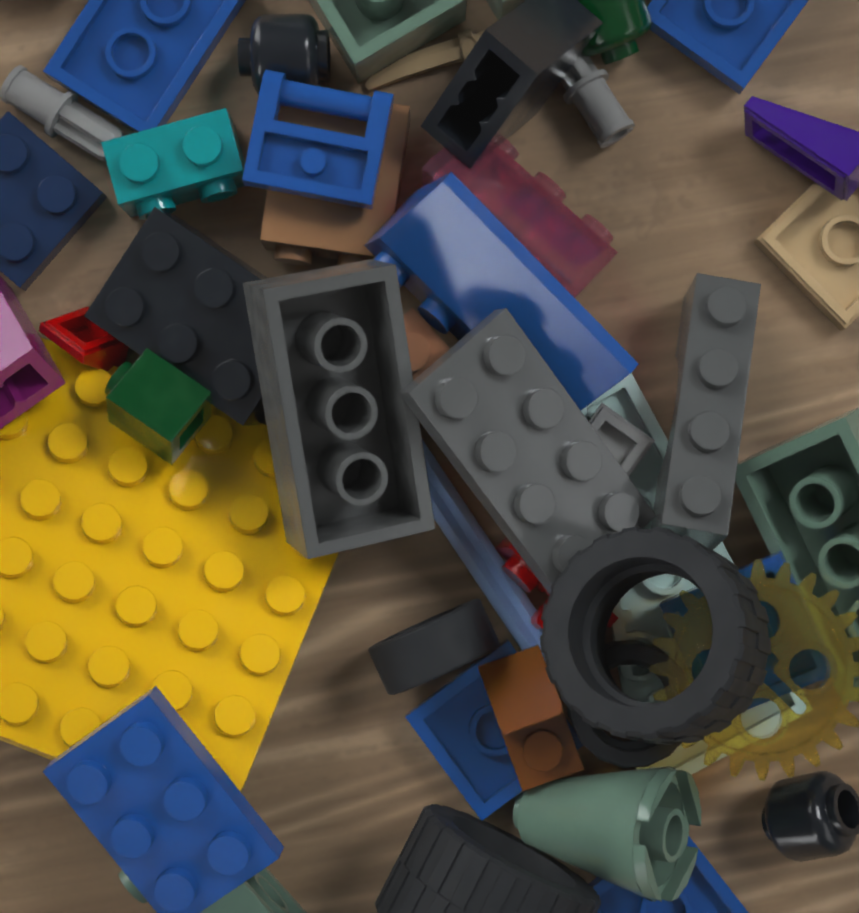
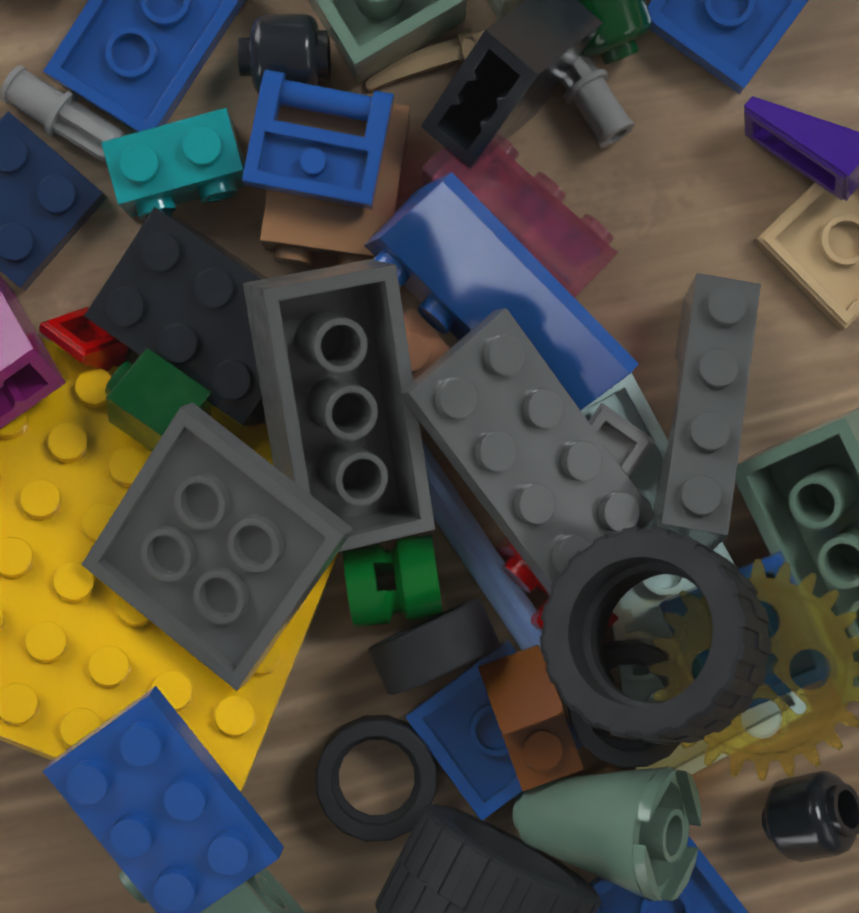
(216, 545): none -> dark grey plate
(331, 797): none -> black tyre
(415, 578): none -> green wheel

